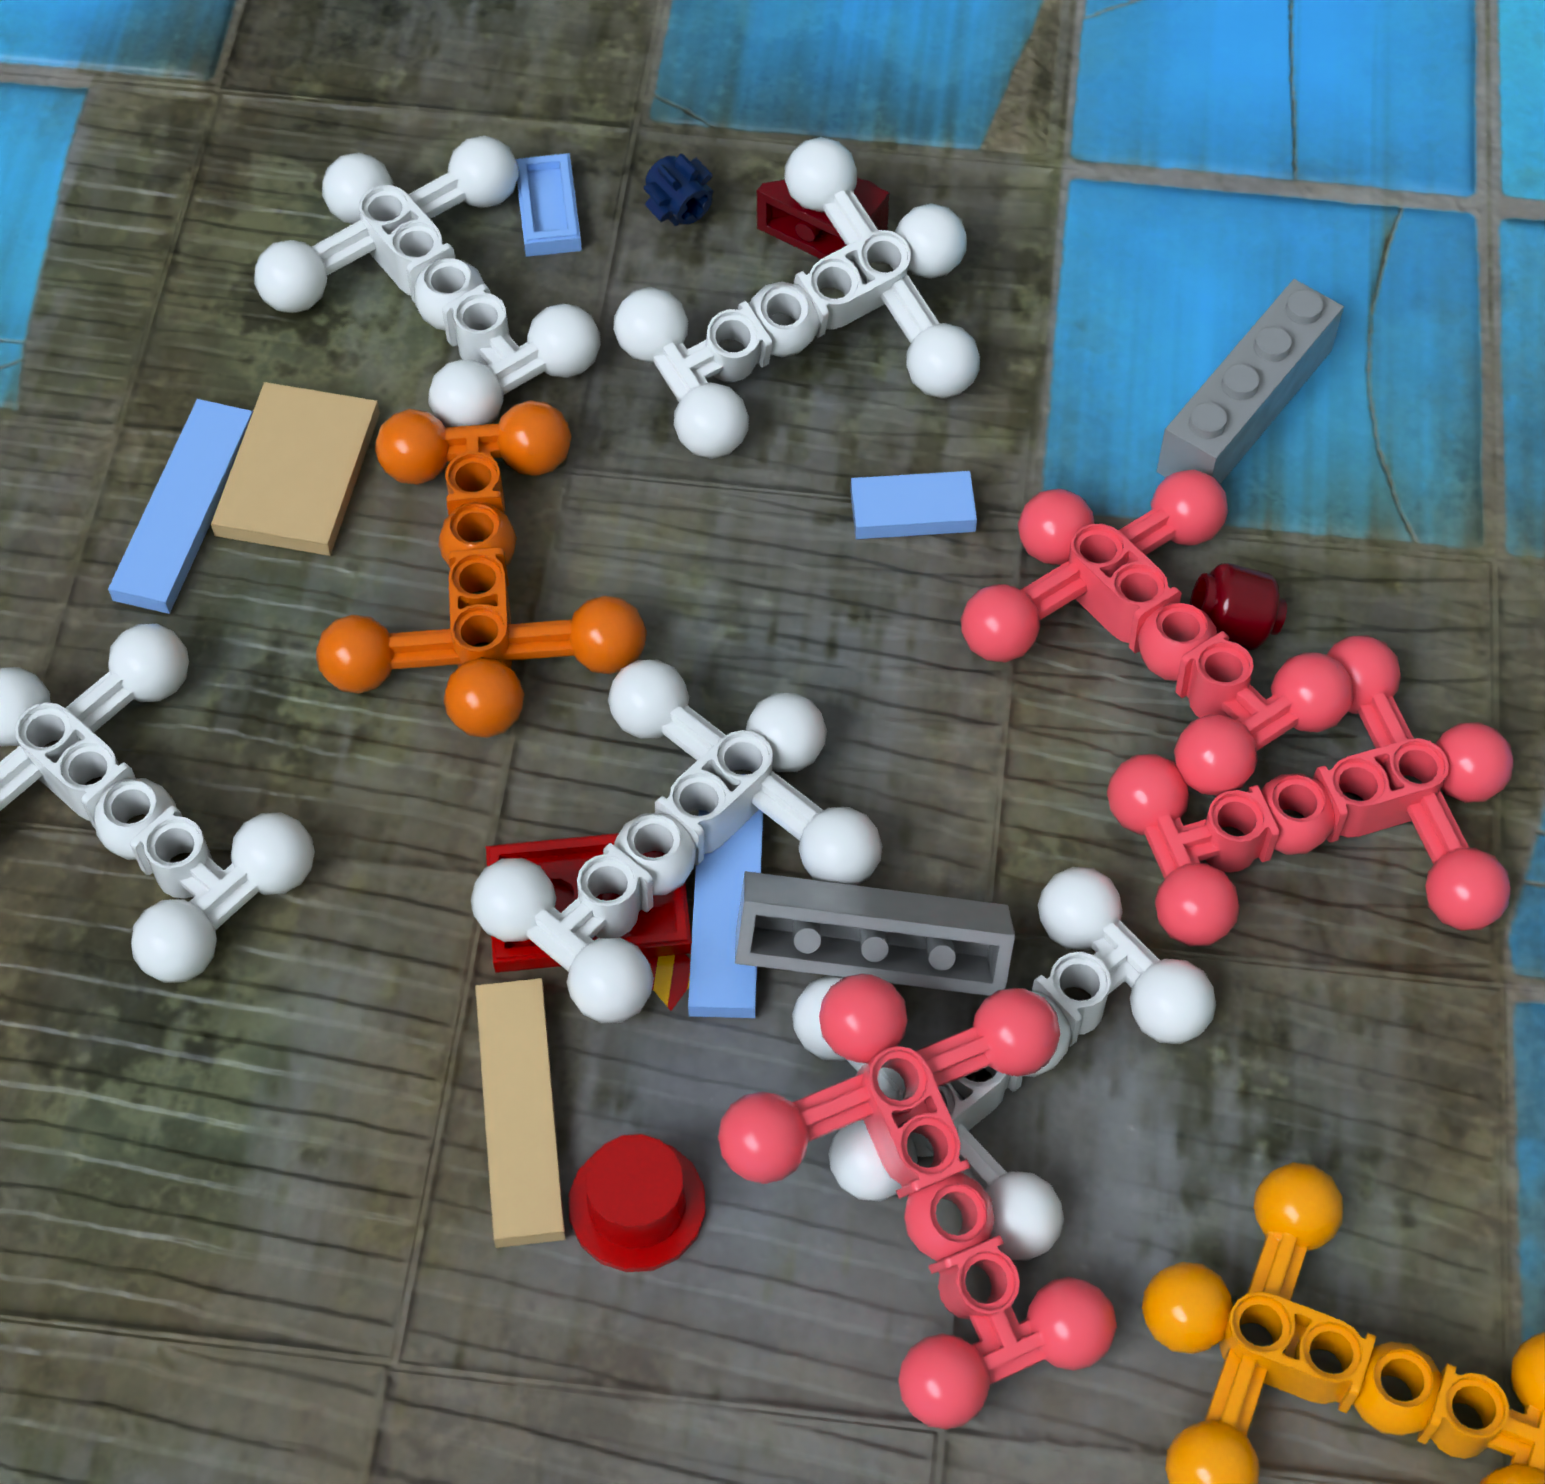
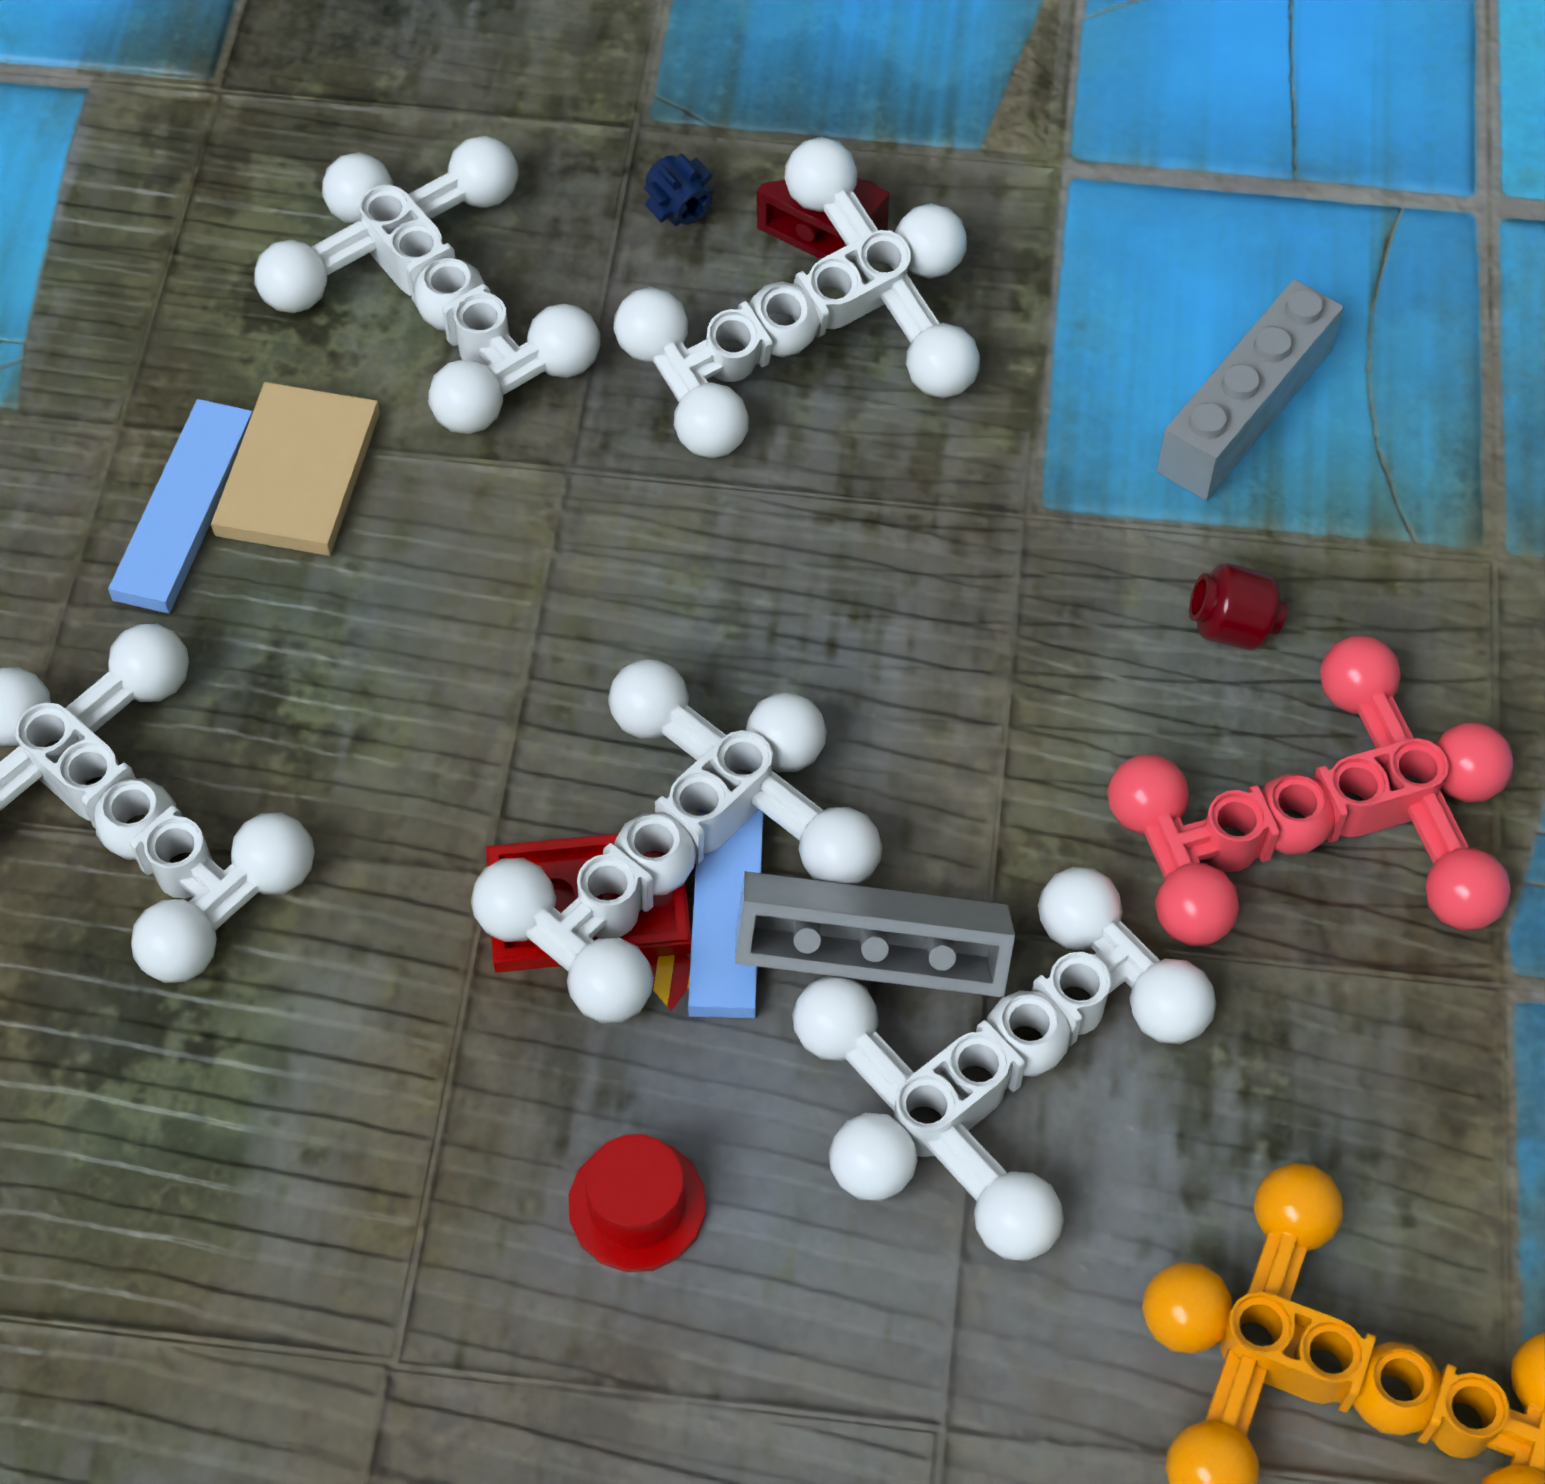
(484, 691): orange piece -> none
(519, 1113): tan tile -> none
(548, 205): light blue tile -> none
(913, 505): light blue tile -> none
(1012, 1032): coral piece -> none
(1177, 641): coral piece -> none

